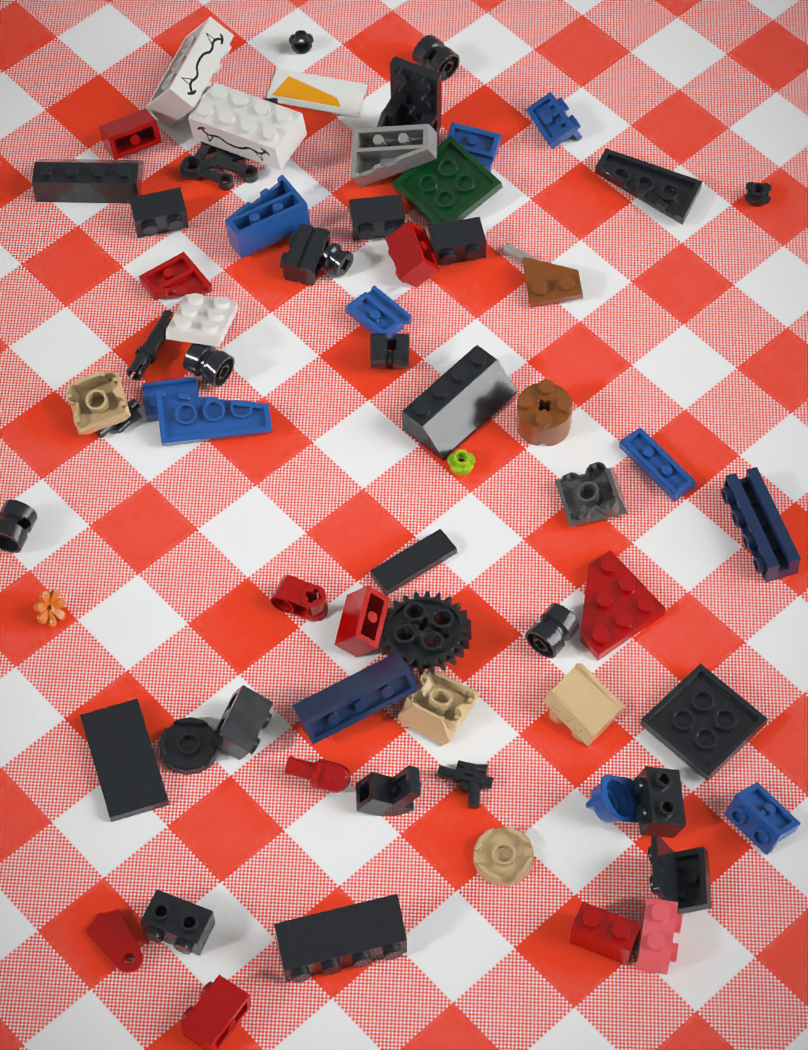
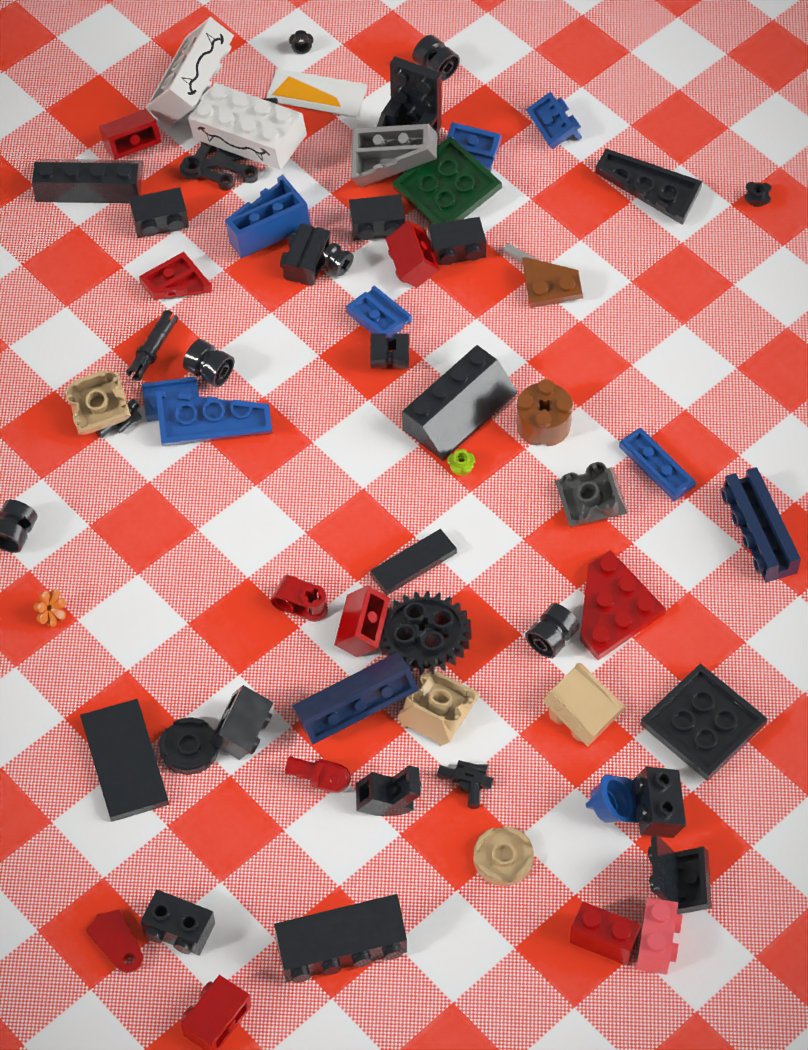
(202, 319): white plate -> none
(761, 817): blue bracket -> none

